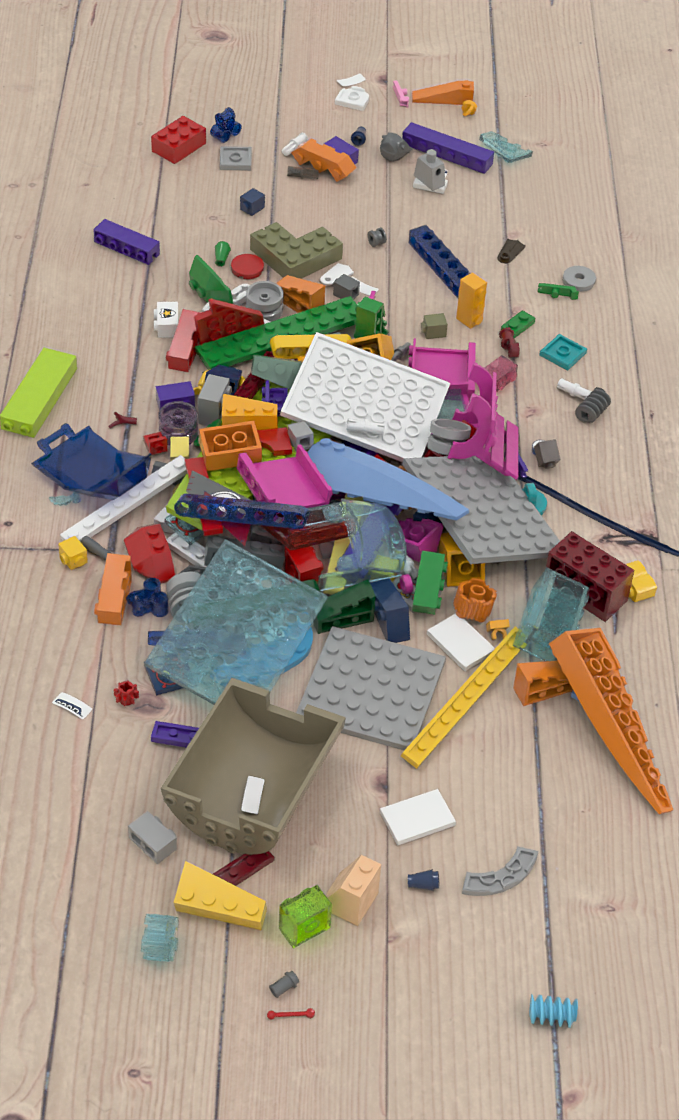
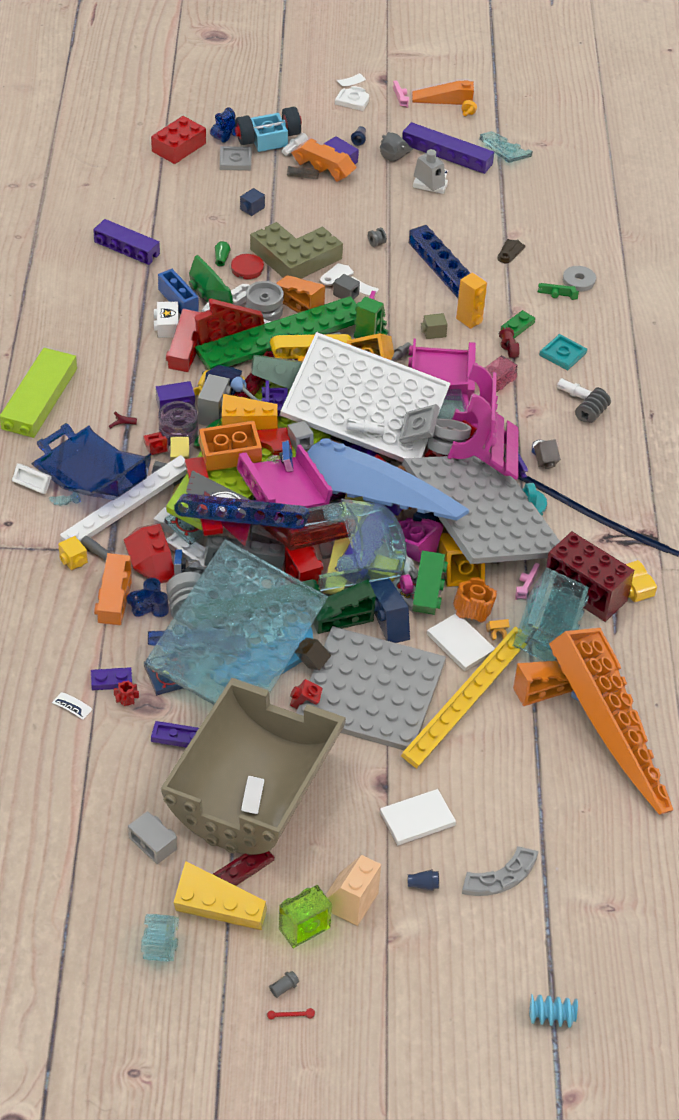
(31, 478): none -> white tile
(109, 678): none -> dark purple plate
(176, 290): none -> blue brick
(180, 562): none -> piece
(239, 385): none -> medium blue hinge
(268, 130): none -> brick
(285, 456): none -> piece
(305, 691): none -> red bracket
(312, 653): none -> dark brown brick
(419, 424): none -> light grey tile
(521, 592): none -> bright pink piece

